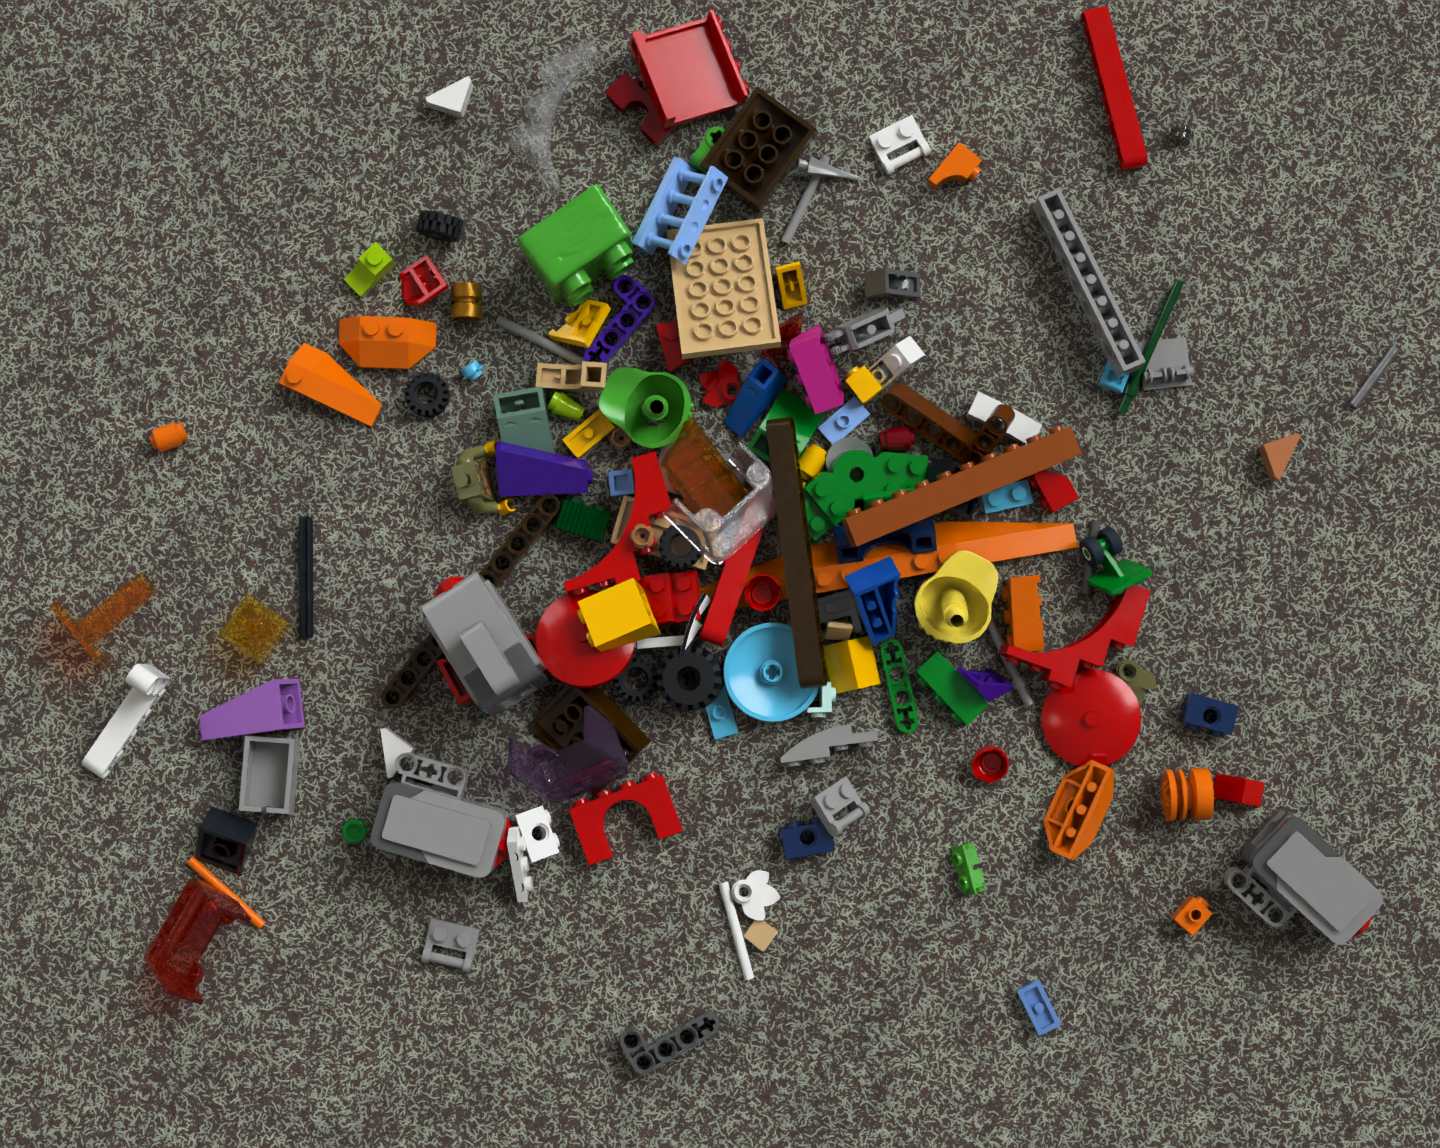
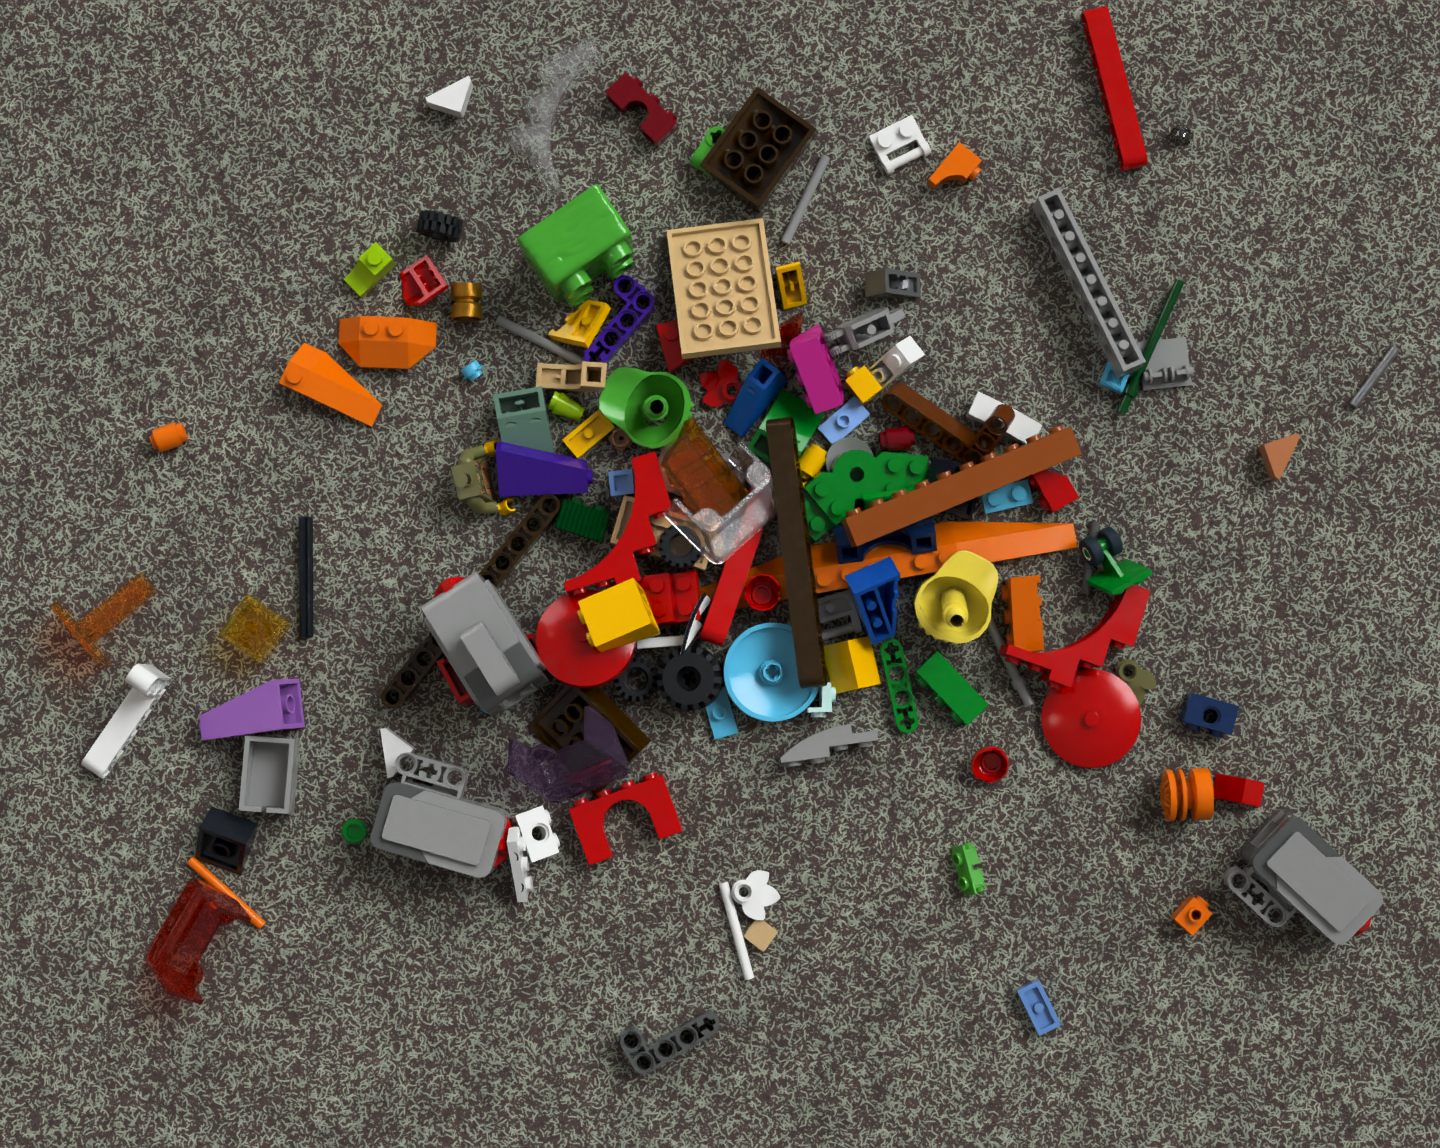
(416, 384): black tyre -> none
(454, 937): light grey plate -> none
(642, 529): medium nougat plate -> none
(665, 202): light blue fence -> none
(689, 70): panel -> none
(795, 848): dark blue brick -> none
(818, 168): light grey piece -> none
(833, 800): light grey plate -> none
(838, 630): tan slope -> none
(986, 683): dark purple slope -> none
(1079, 808): orange wedge -> none

